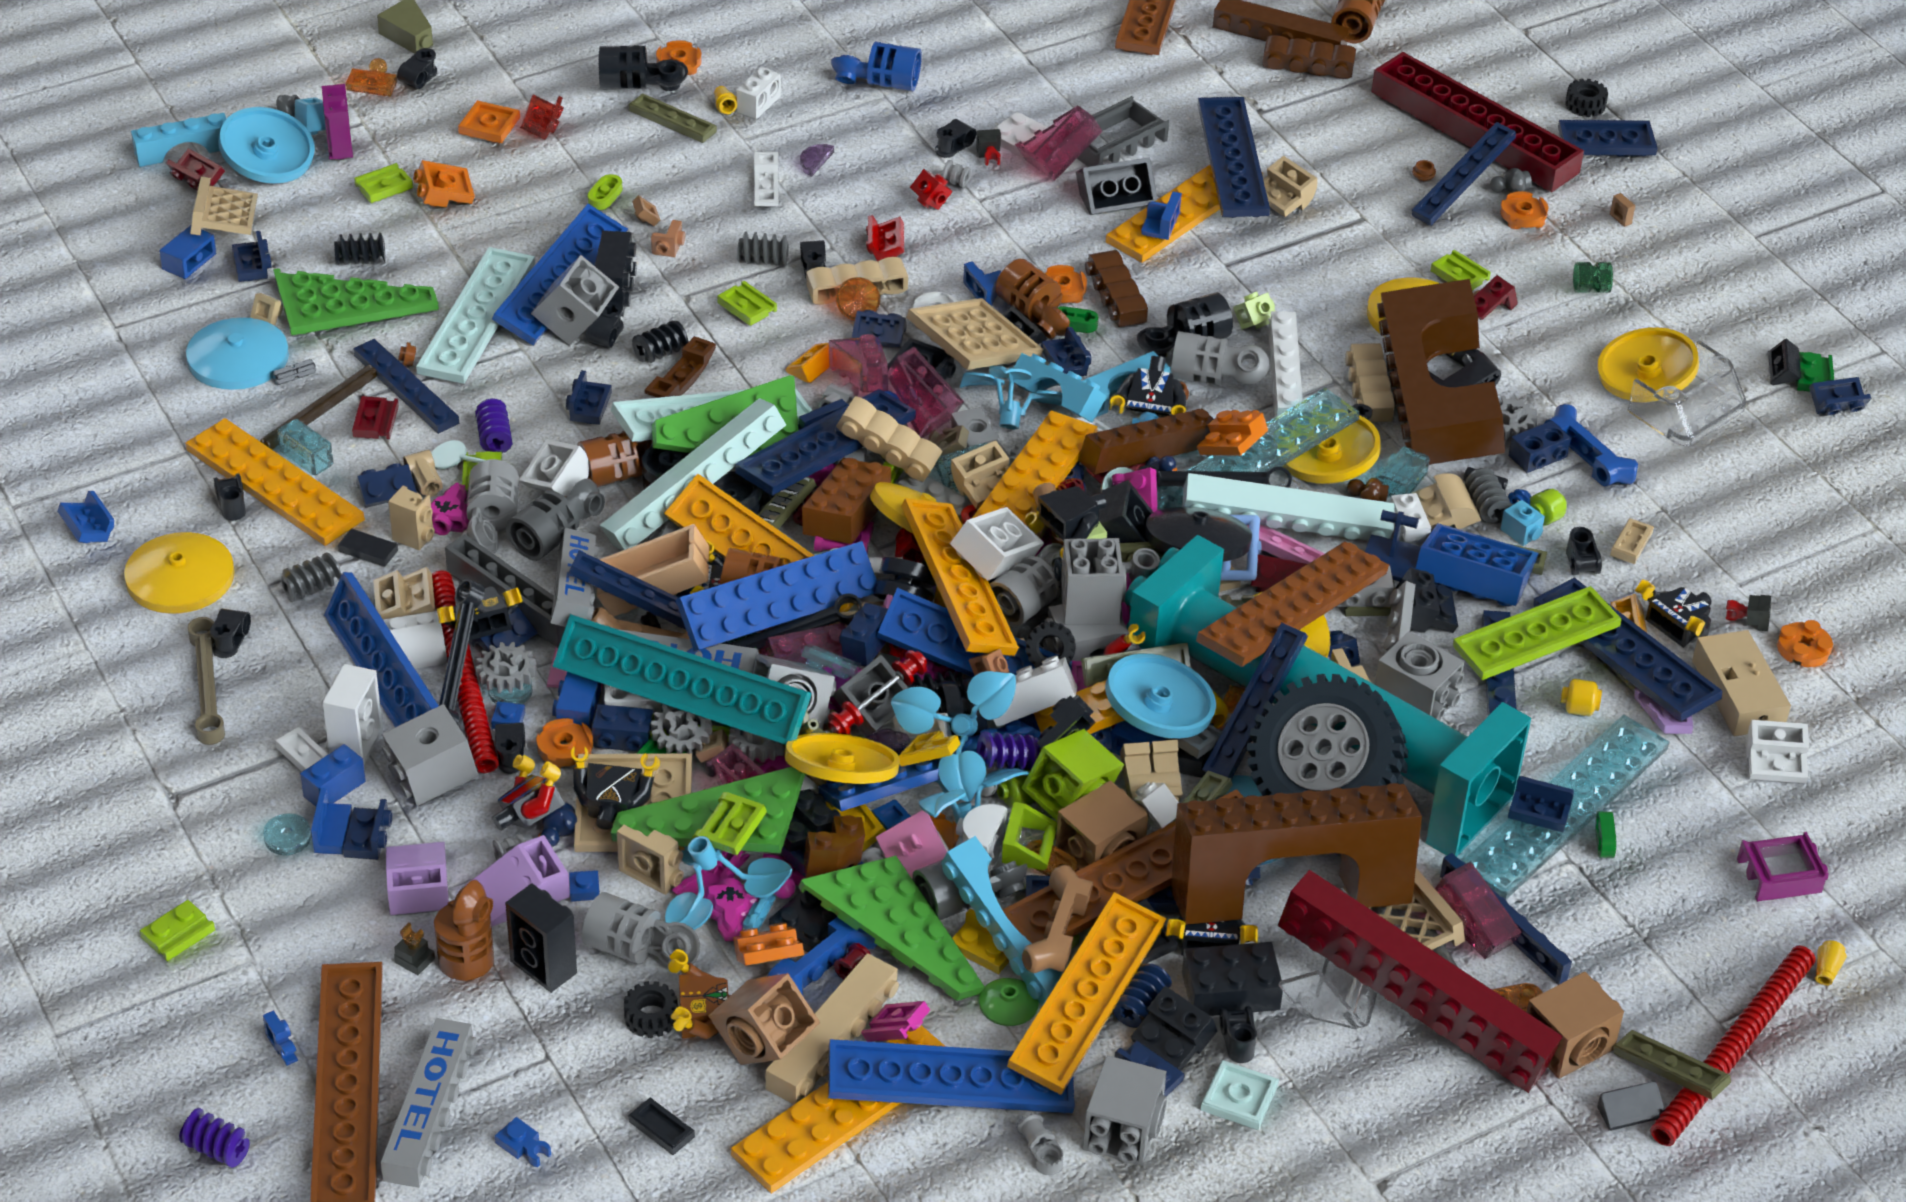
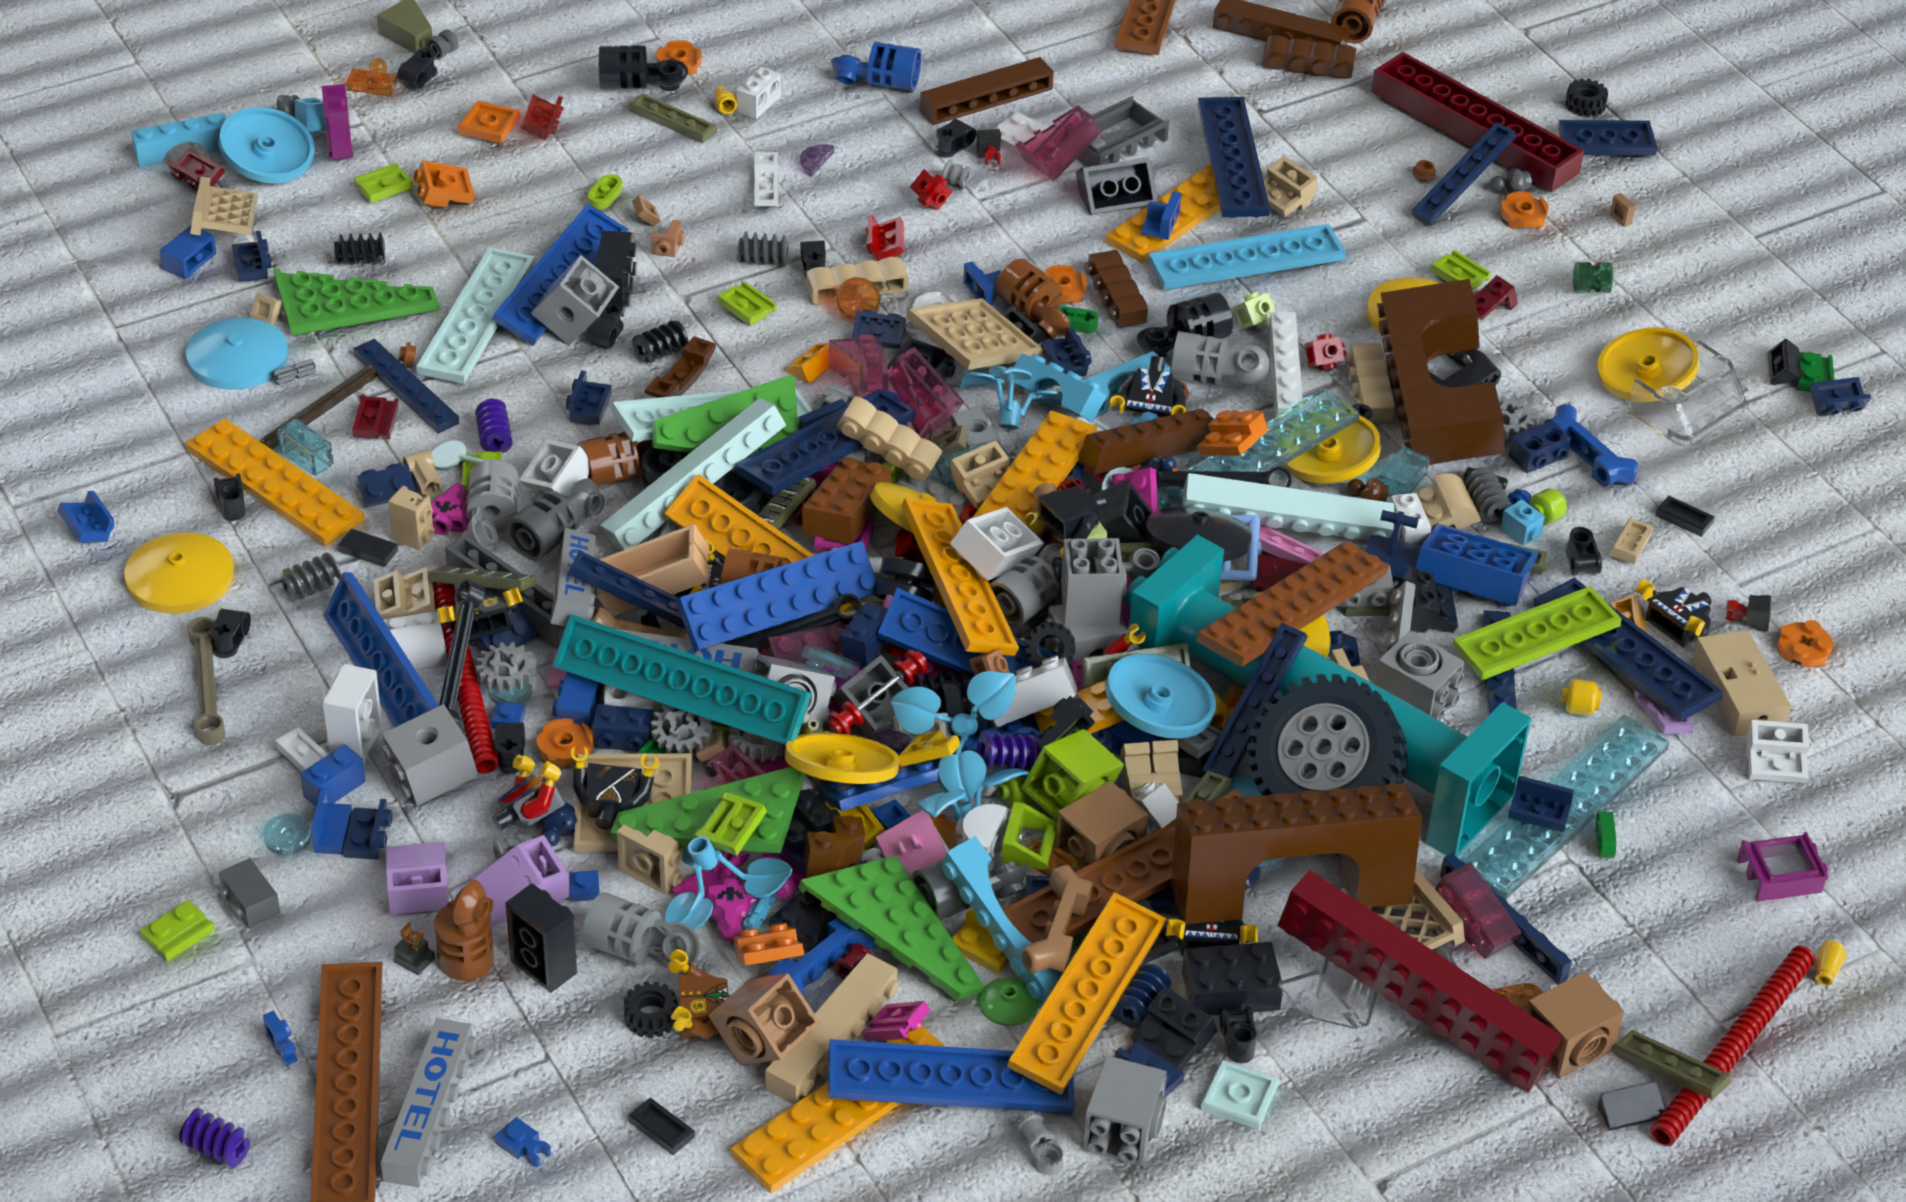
(248, 893): none -> dark grey brick
(443, 43): none -> dark grey wheel
(487, 578): none -> olive tile
(986, 91): none -> reddish brown brick
(1246, 256): none -> medium azure plate
(1325, 352): none -> brick
(1685, 516): none -> black tile

